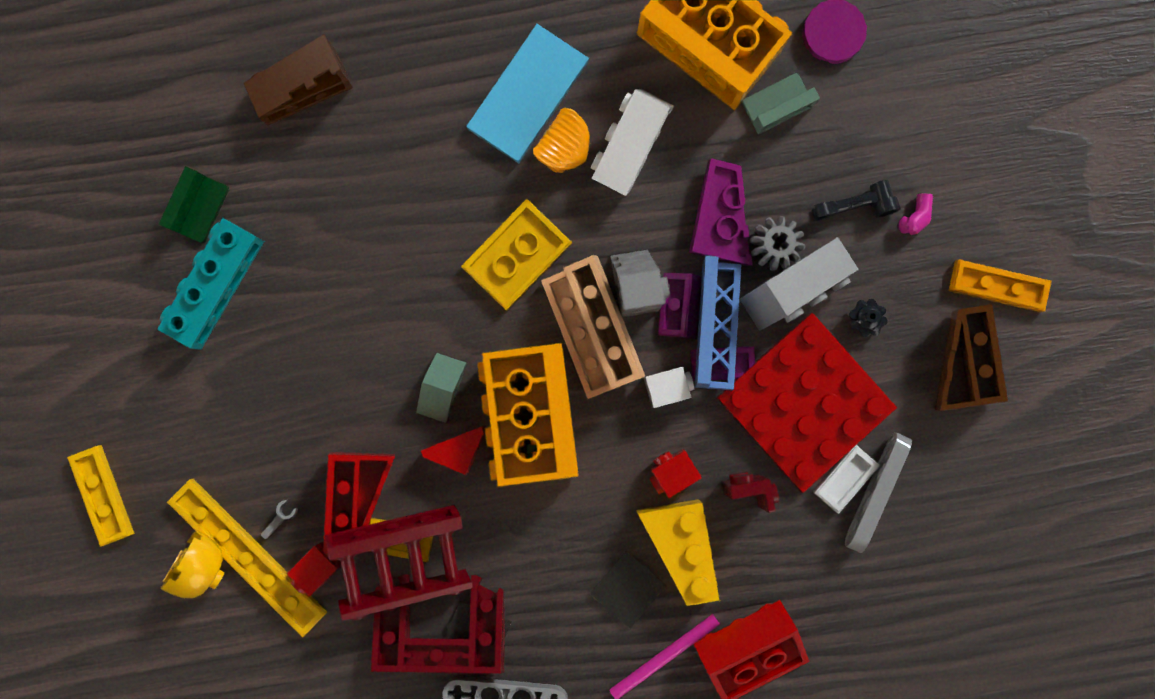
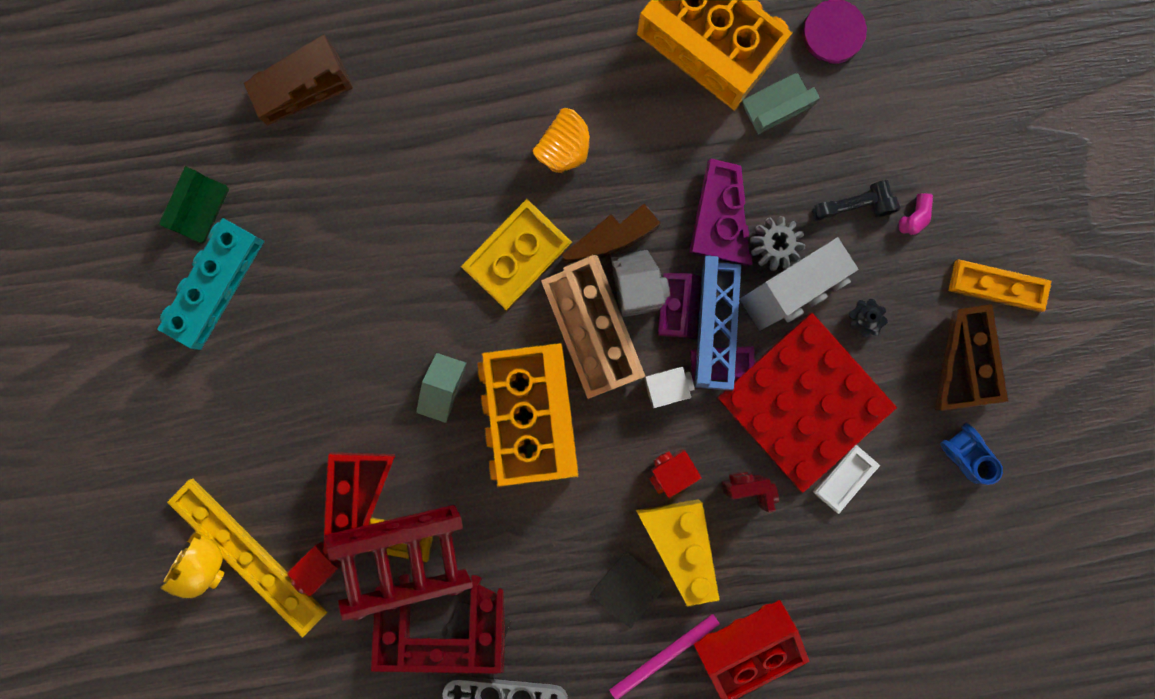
(100, 495): yellow tile -> none
(278, 519): light grey hand -> none
(457, 452): red slope -> none
(527, 93): medium azure tile -> none
(613, 237): none -> reddish brown slope
(630, 140): white wedge -> none
(878, 492): light grey beam -> none
(968, 451): none -> blue piece

